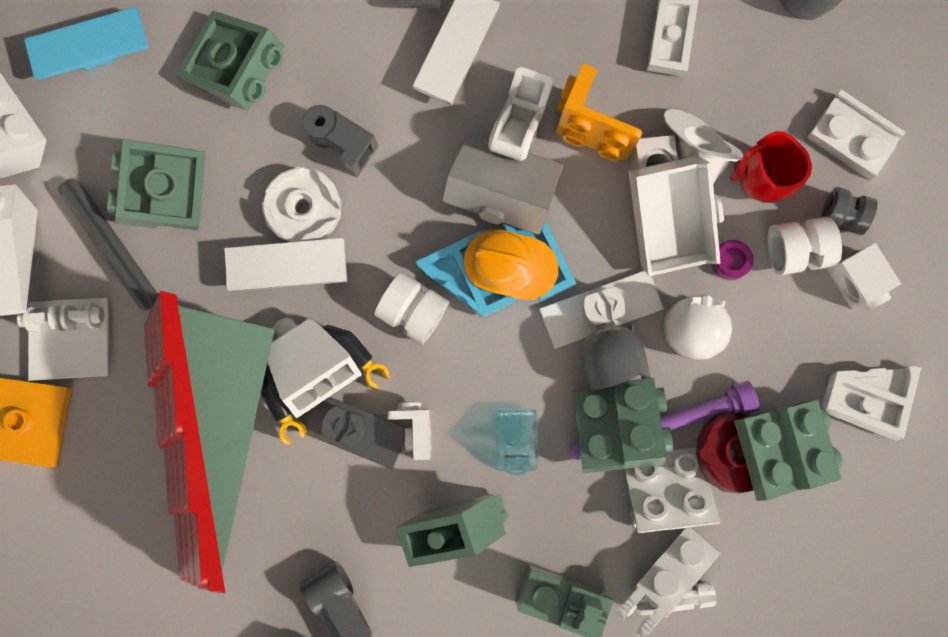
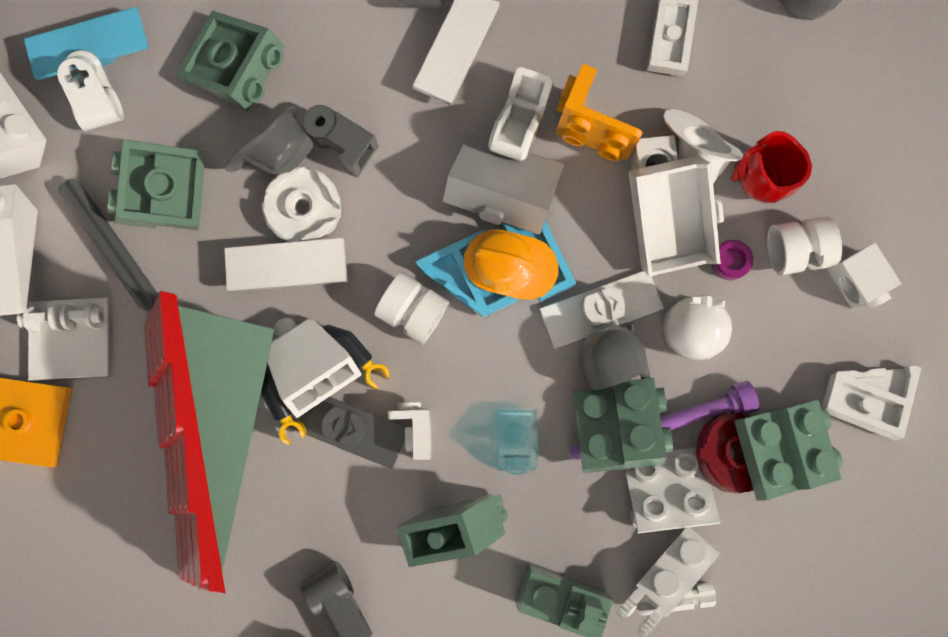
(91, 97): none -> white piece
(276, 148): none -> dark grey piece
(850, 211): dark grey wheel -> none
(855, 135): white plate -> none

